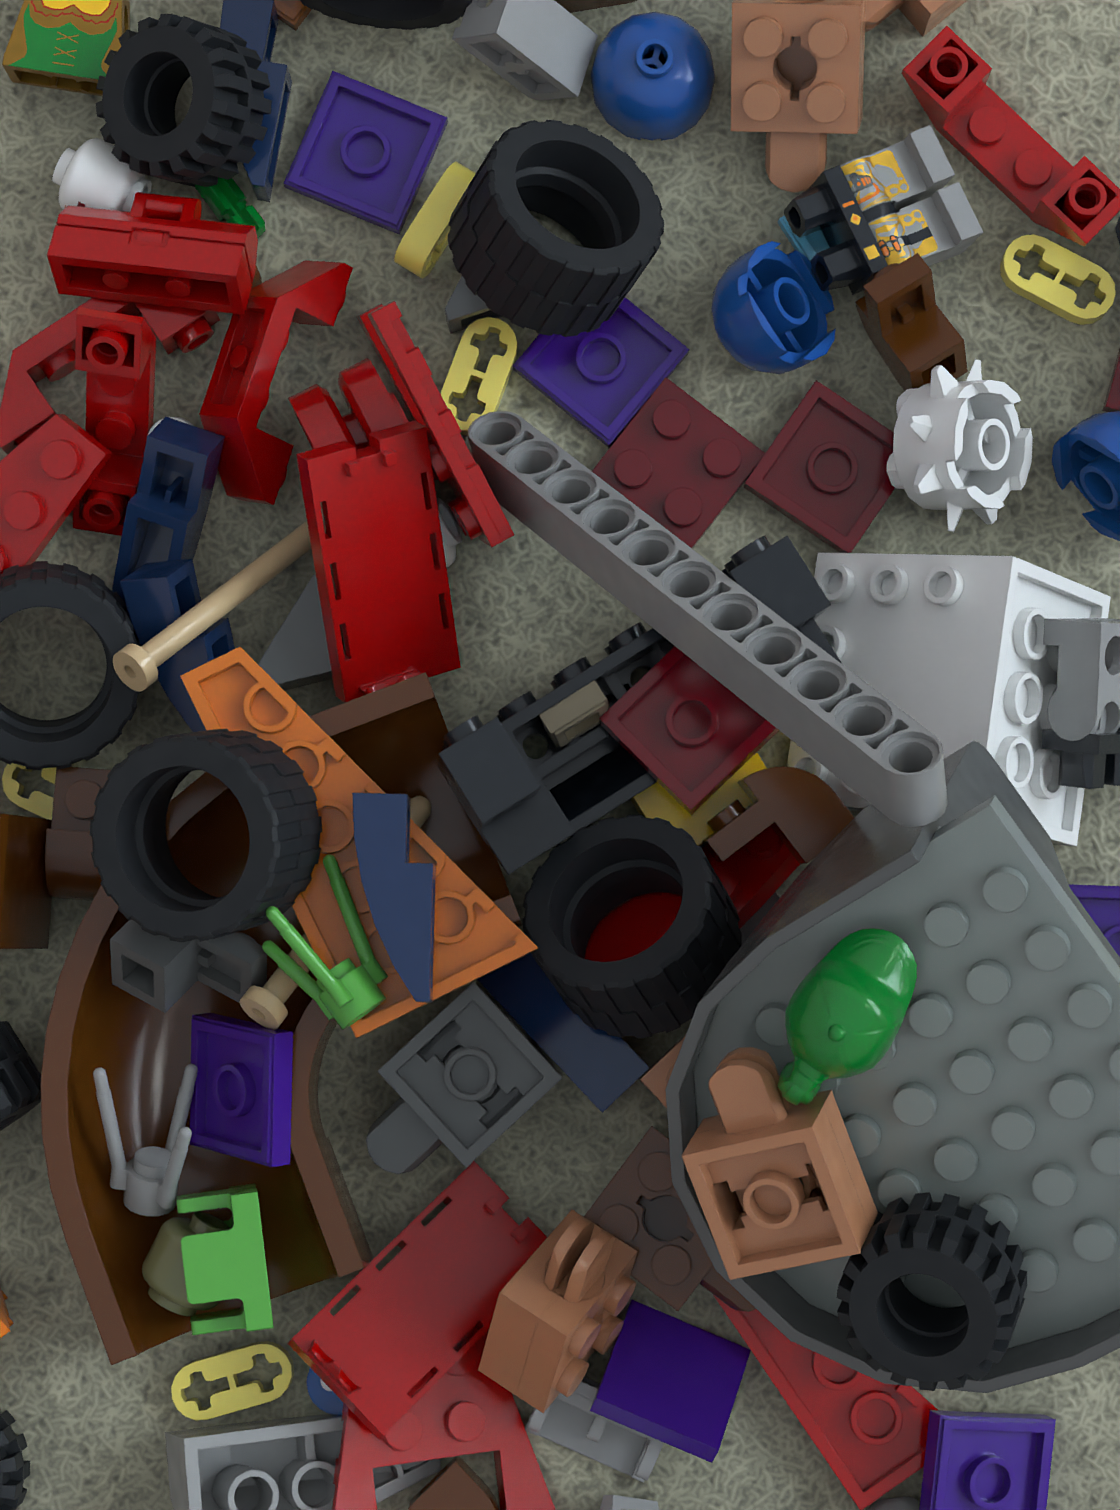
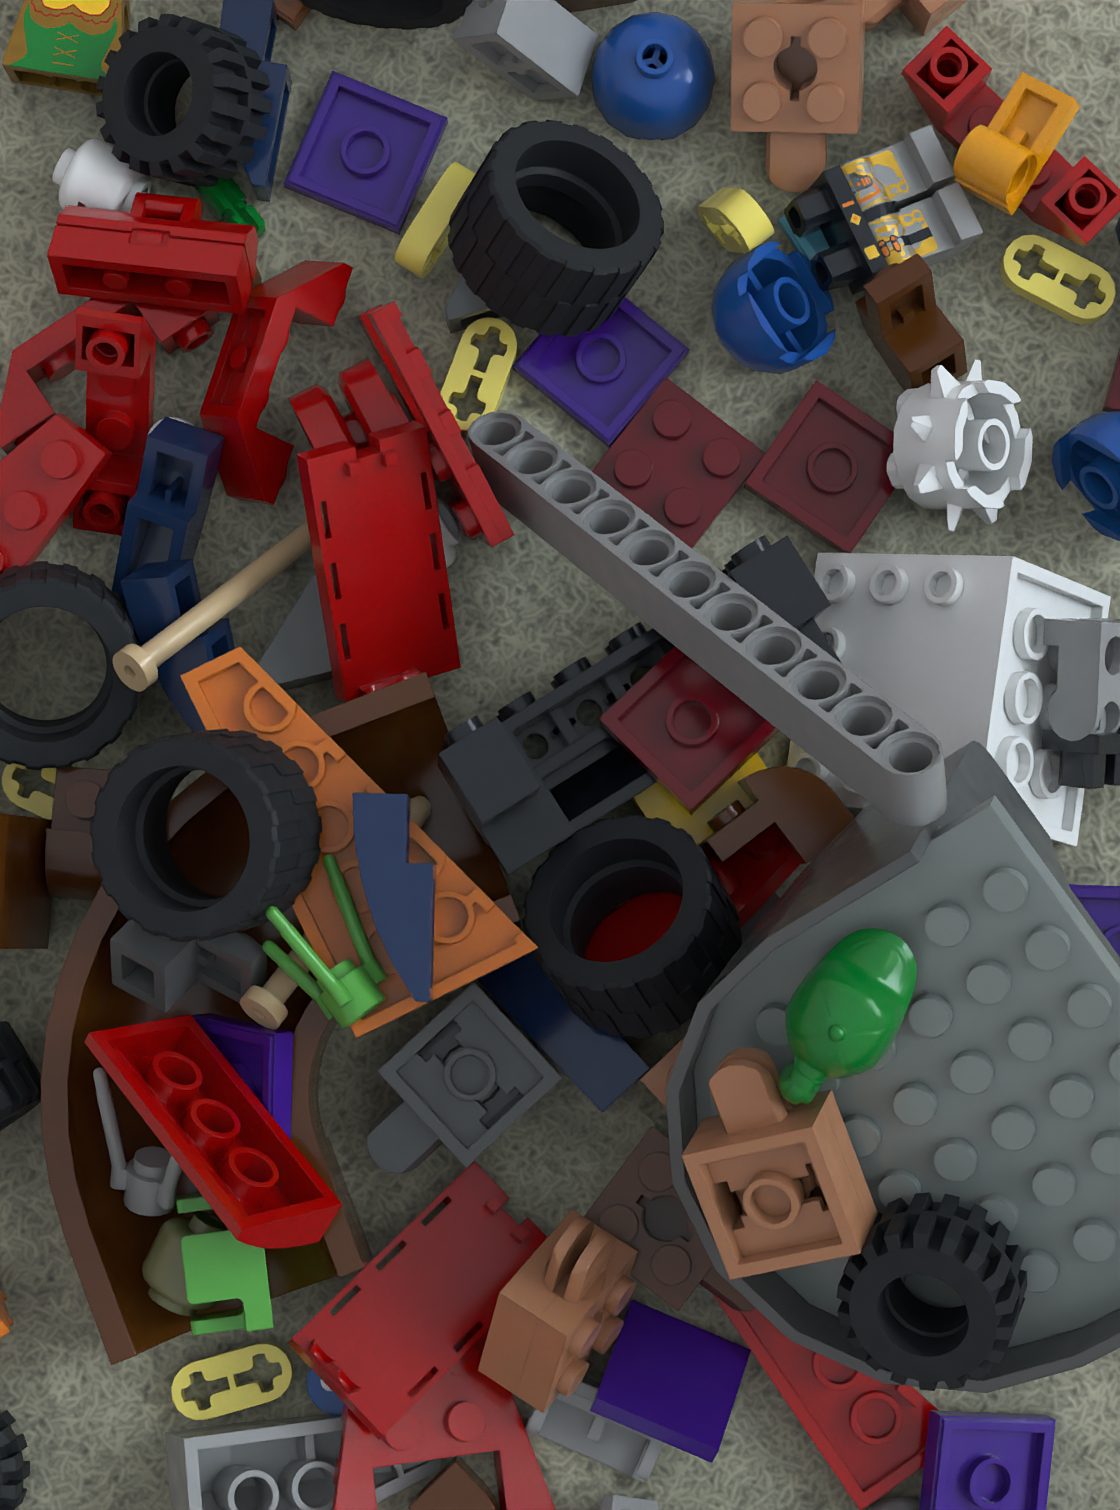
(217, 1131): none -> red slope
(575, 714): dark tan tile -> none
(735, 220): none -> light yellow beam
(1007, 156): none -> light orange plate

